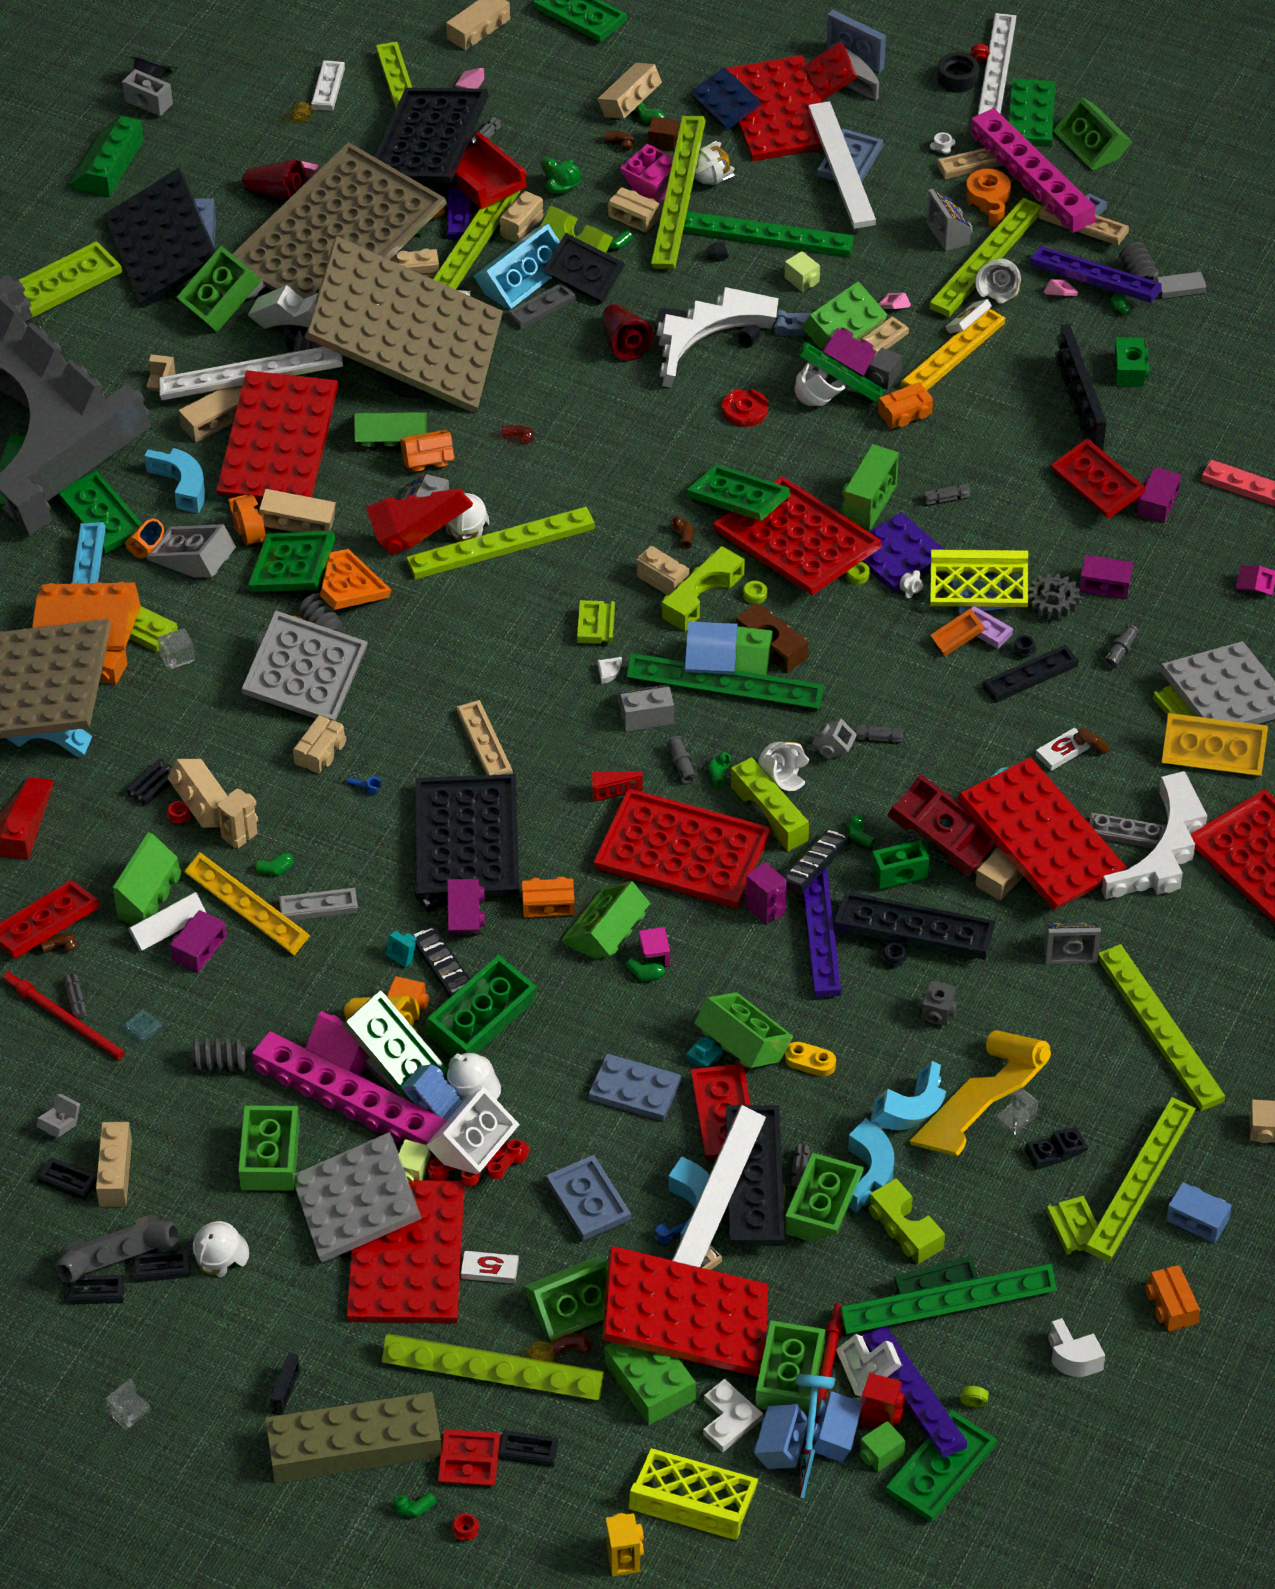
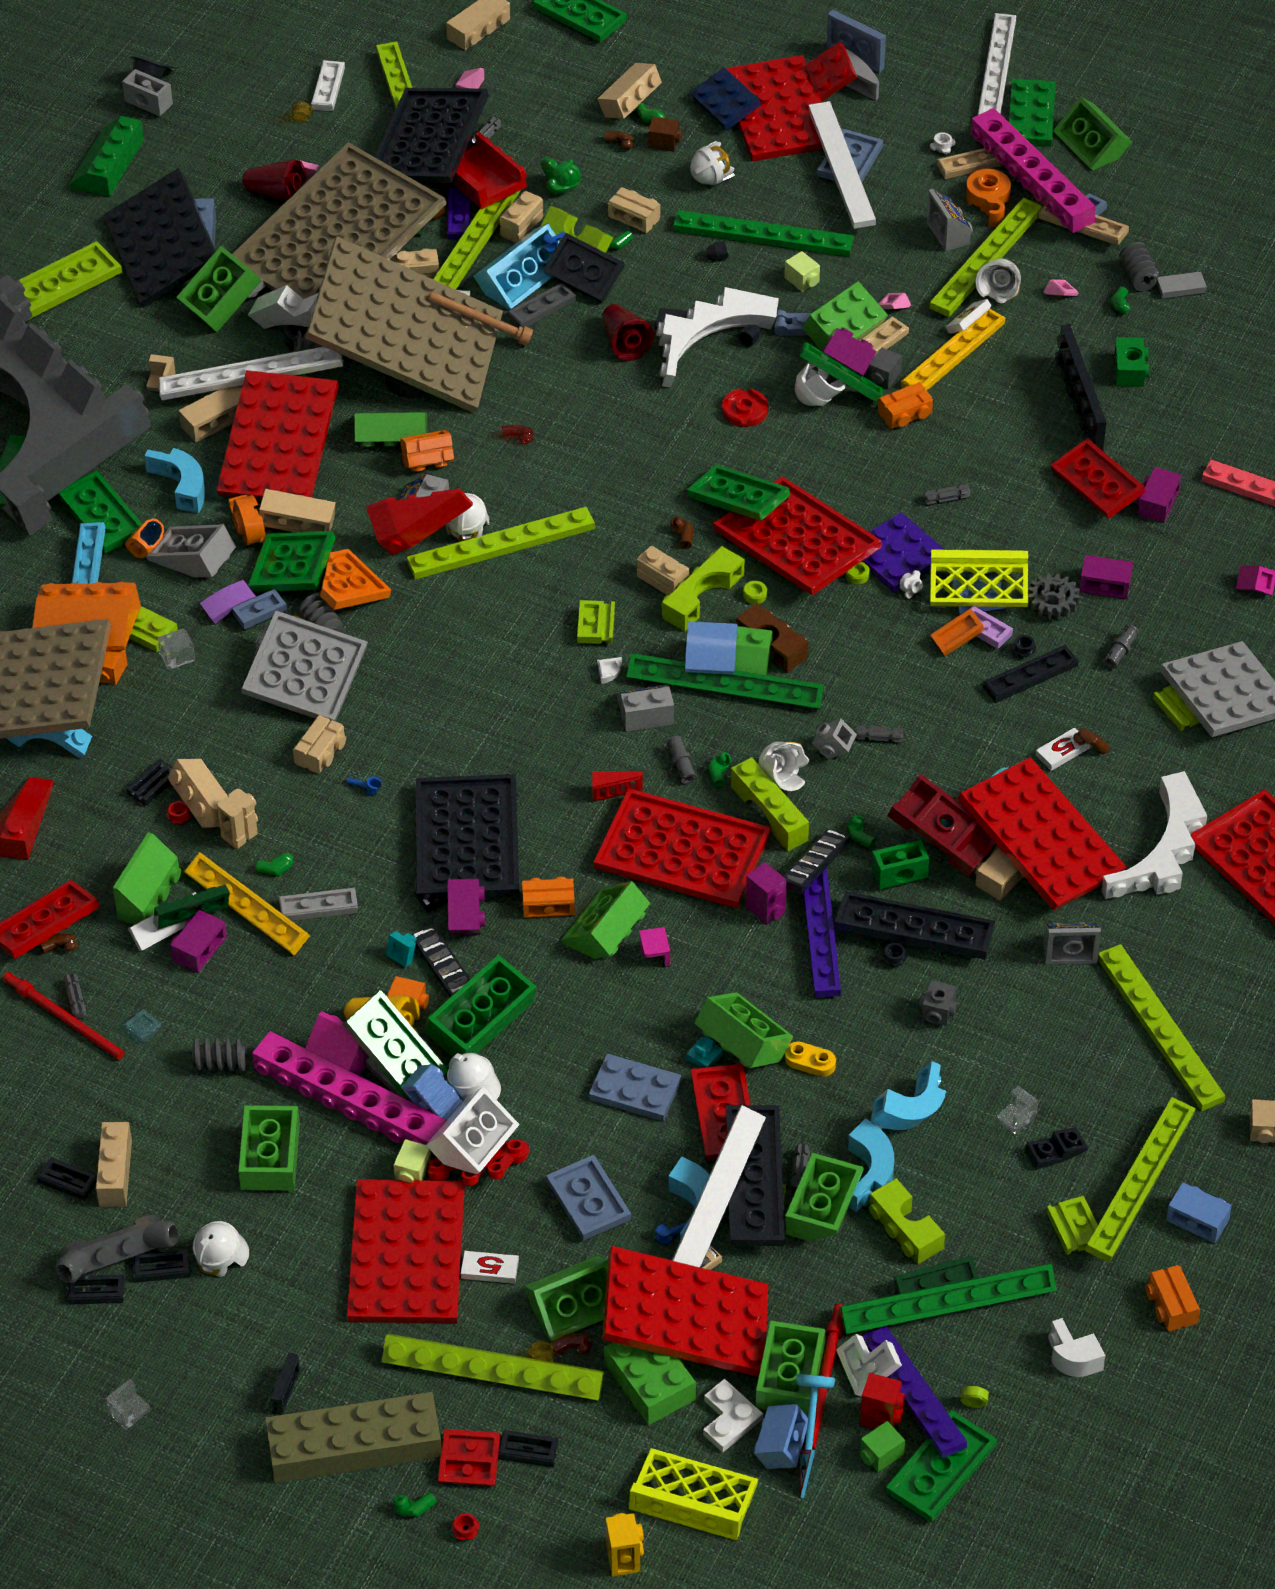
(61, 1117): light grey bracket -> none
(185, 908): none -> dark green plate
(224, 600): none -> medium lavender slope
(259, 609): none -> sand blue plate
(356, 1197): light grey plate -> none
(483, 739): tan tile -> none
(521, 334): none -> medium nougat piece
(552, 241): none -> blue hand
(645, 972): green arm -> none
(648, 172): dark pink slope -> none
(678, 192): lime plate -> none
(835, 1426): medium blue brick -> none
(870, 486): bright green brick -> none
(947, 1127): yellow door -> none
(958, 61): black tyre -> none
(980, 53): red plate -> none
(1096, 274): dark purple plate -> none
(1127, 830): light grey tile -> none
(1214, 744): yellow plate -> none

